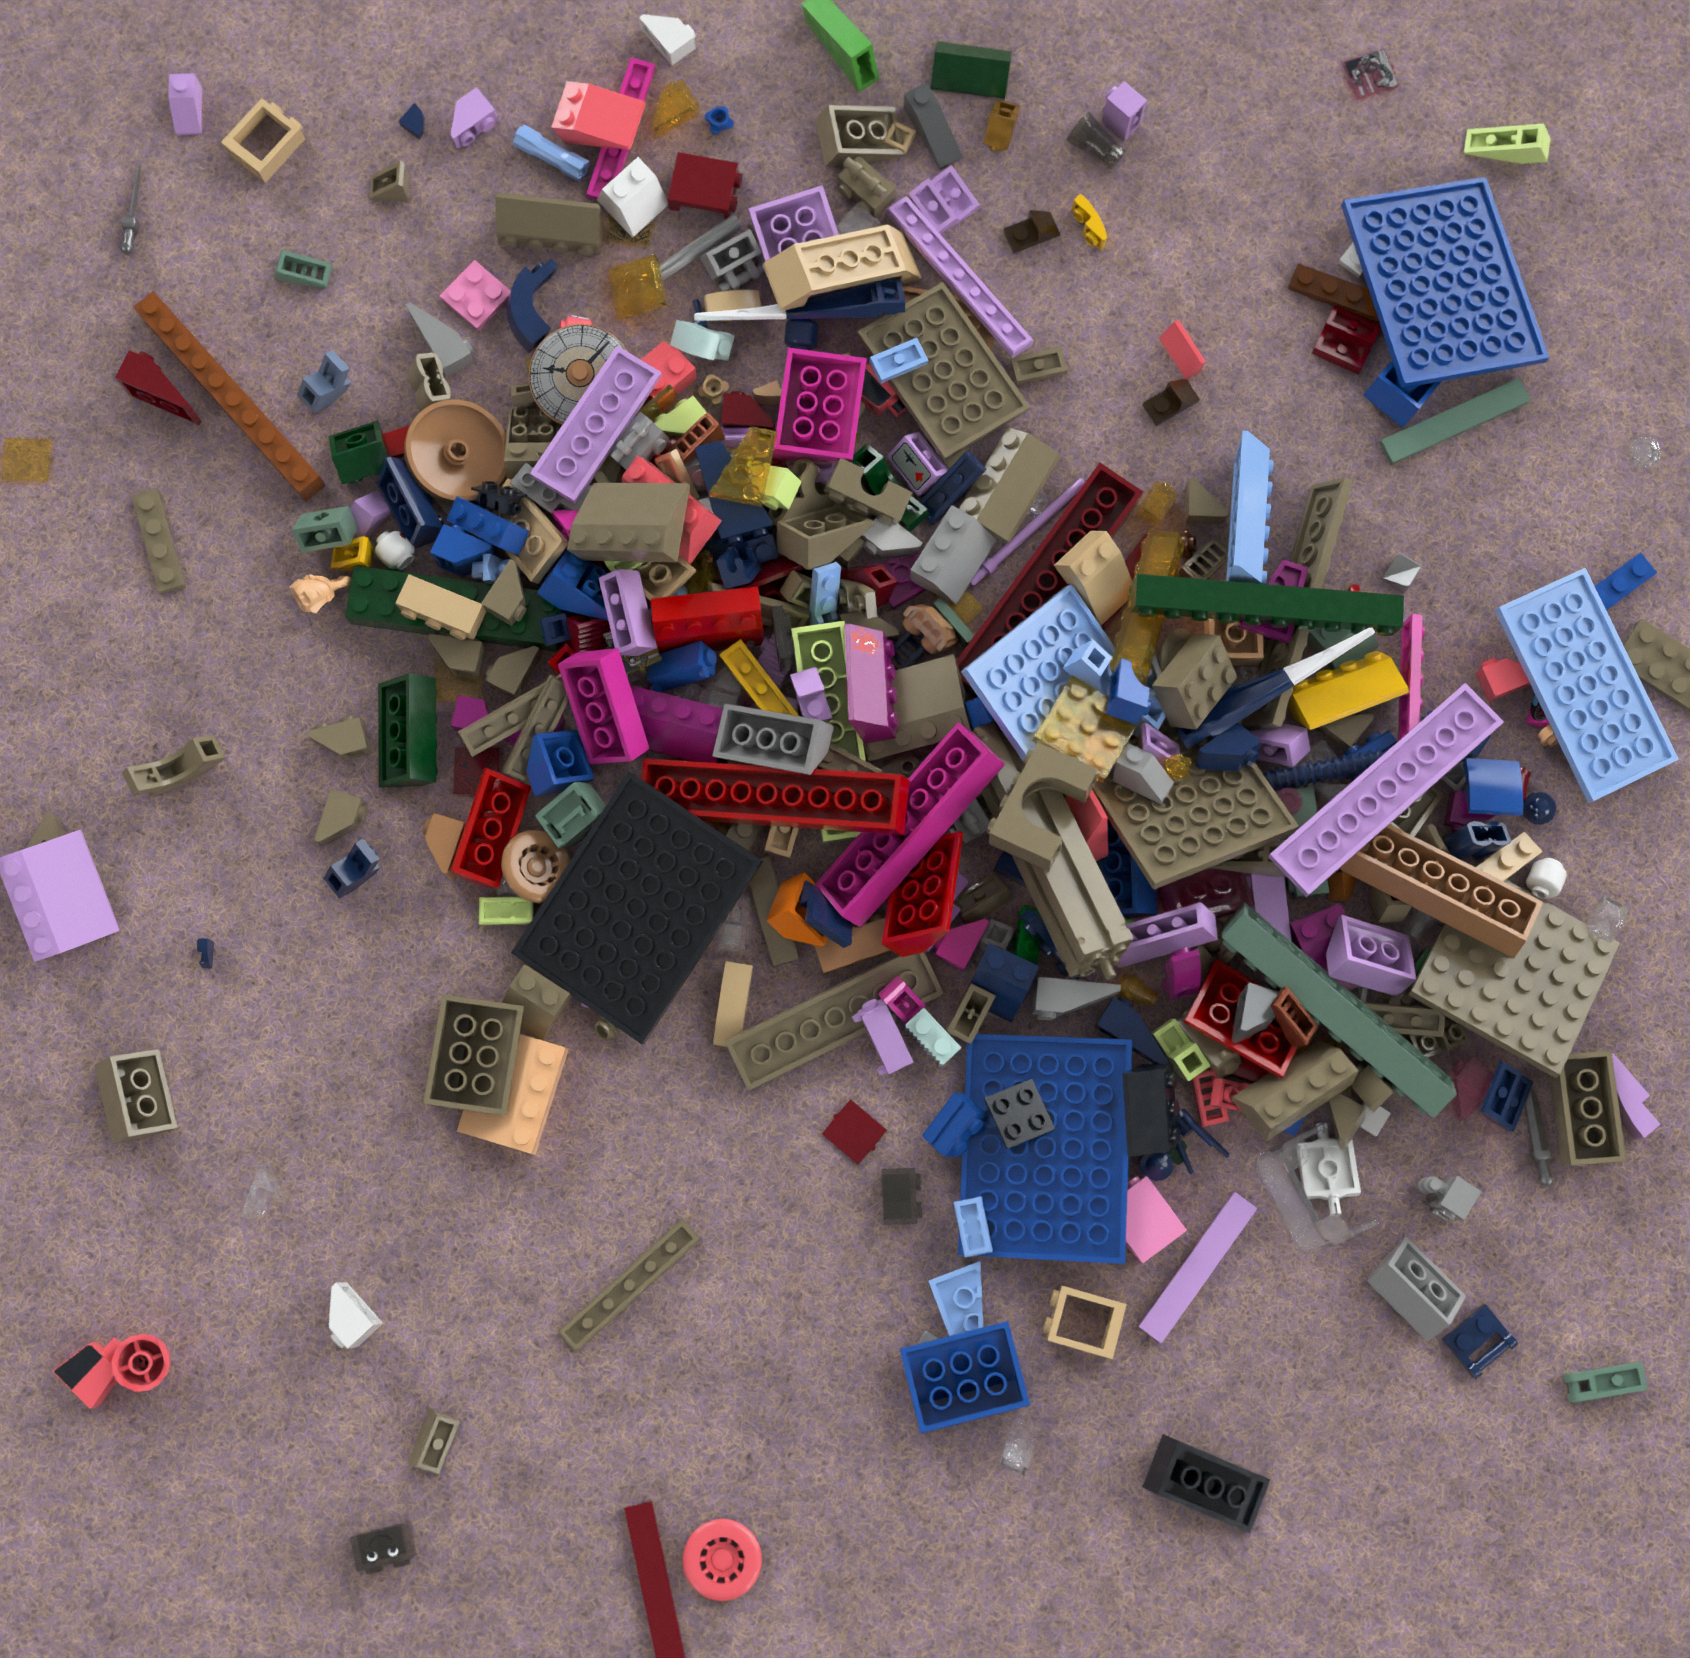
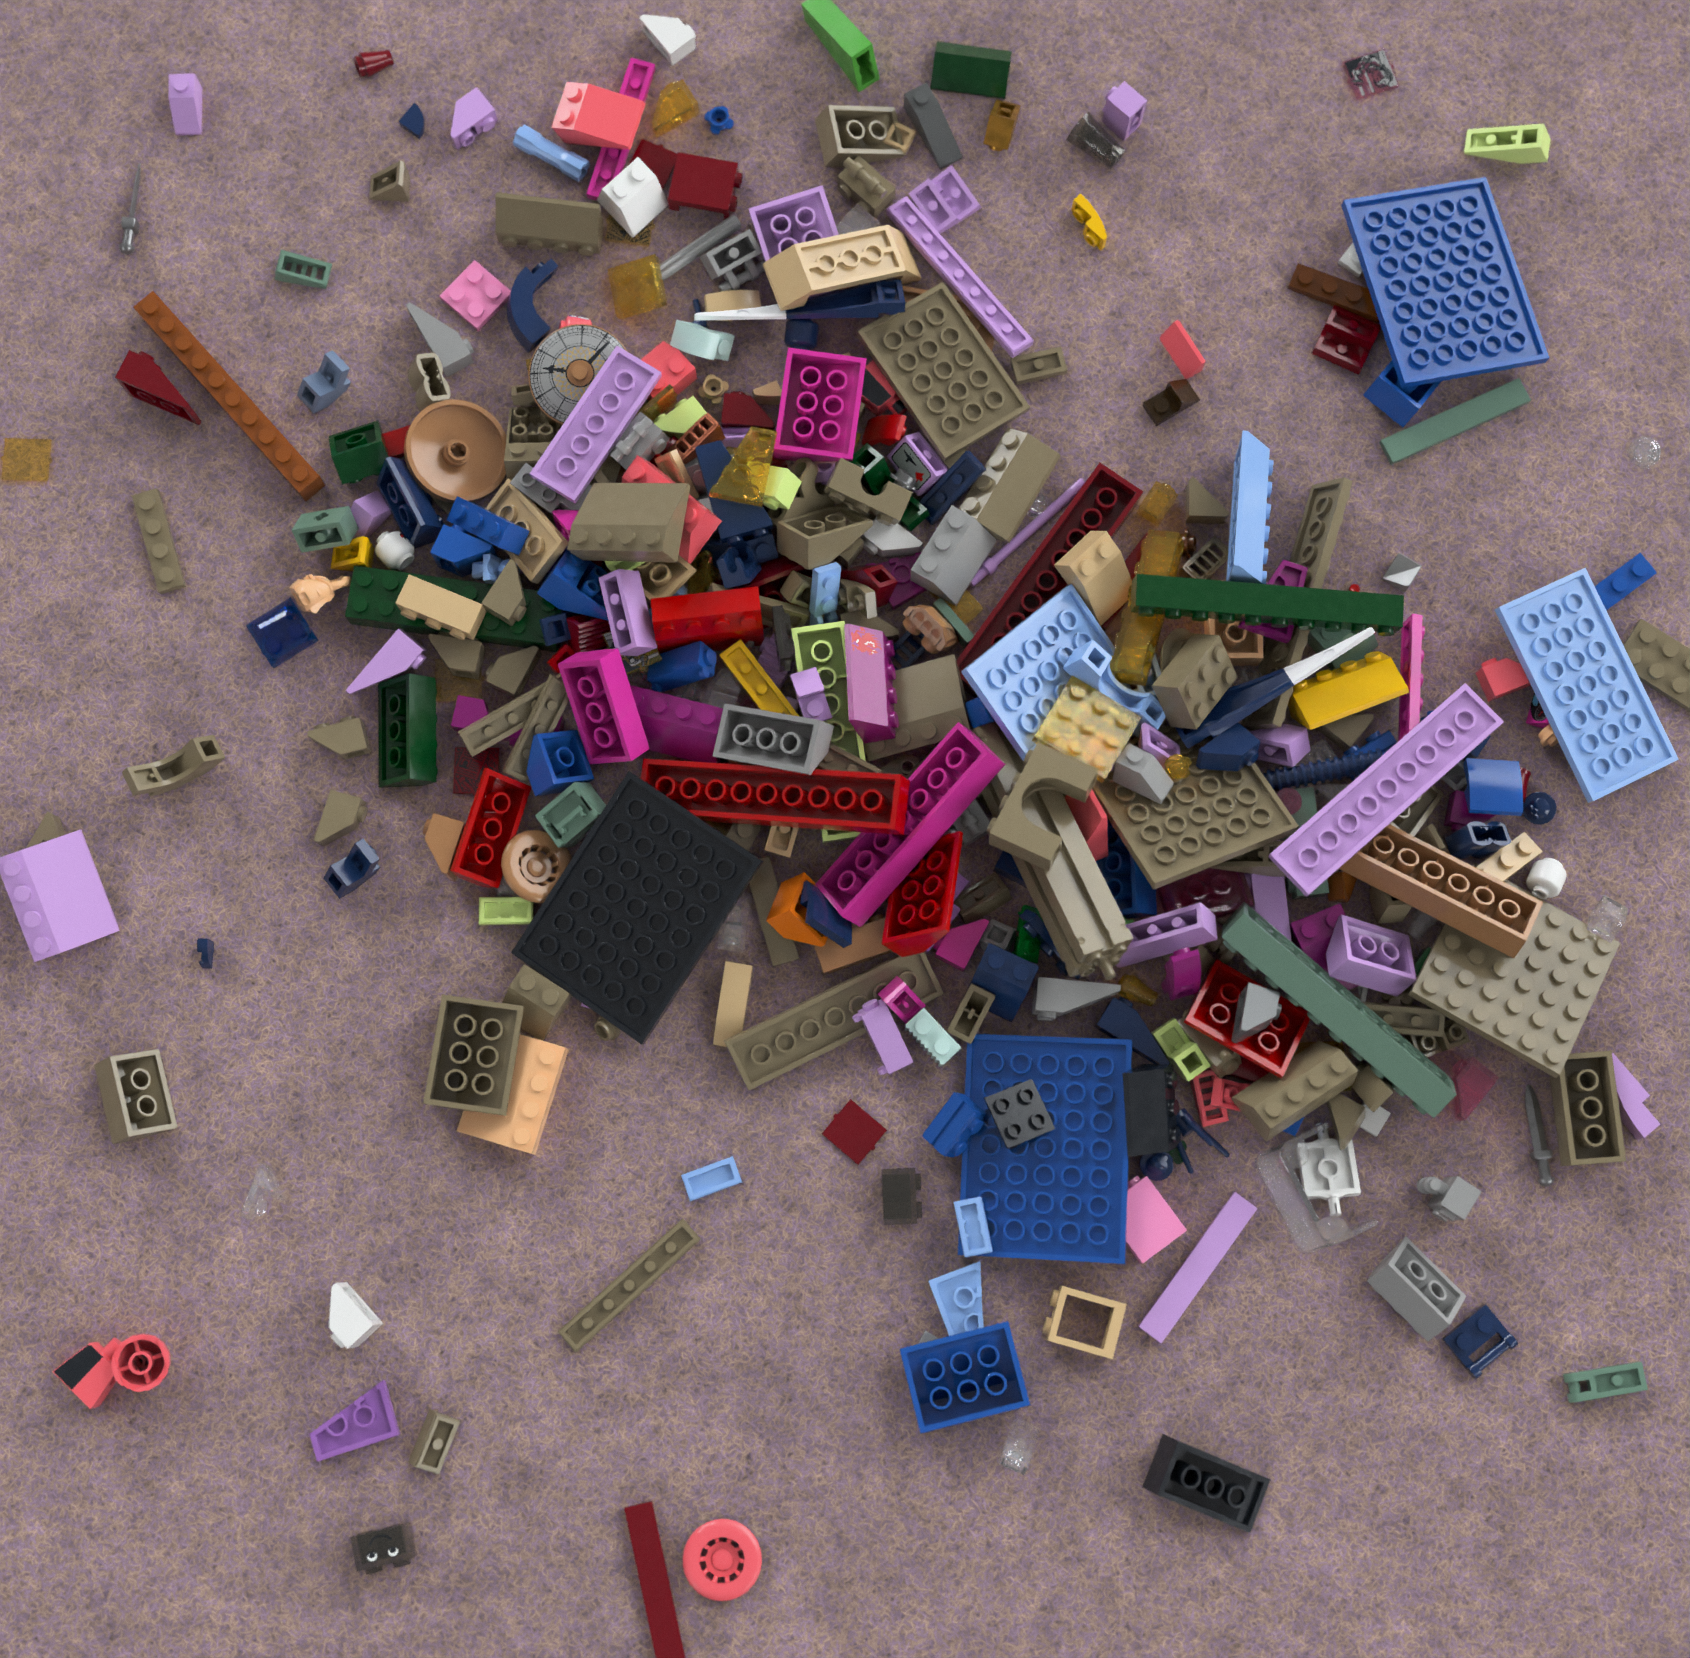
(278, 155): tan window -> none
(282, 632): none -> clear blue slope
(358, 1425): none -> medium lavender wing
(372, 62): none -> dark red cone
(395, 657): none -> lavender slope
(499, 498): black hinge -> none
(657, 159): none -> dark red piece
(711, 1178): none -> light blue tile
(884, 429): none -> red slope
(898, 360): light blue plate -> none
(904, 479): none -> flat silver plate
(1032, 231): dark brown slope -> none
(1127, 695): blue arch -> none
(1302, 1027): copper slope -> none
(1506, 1096): dark blue slope -> none

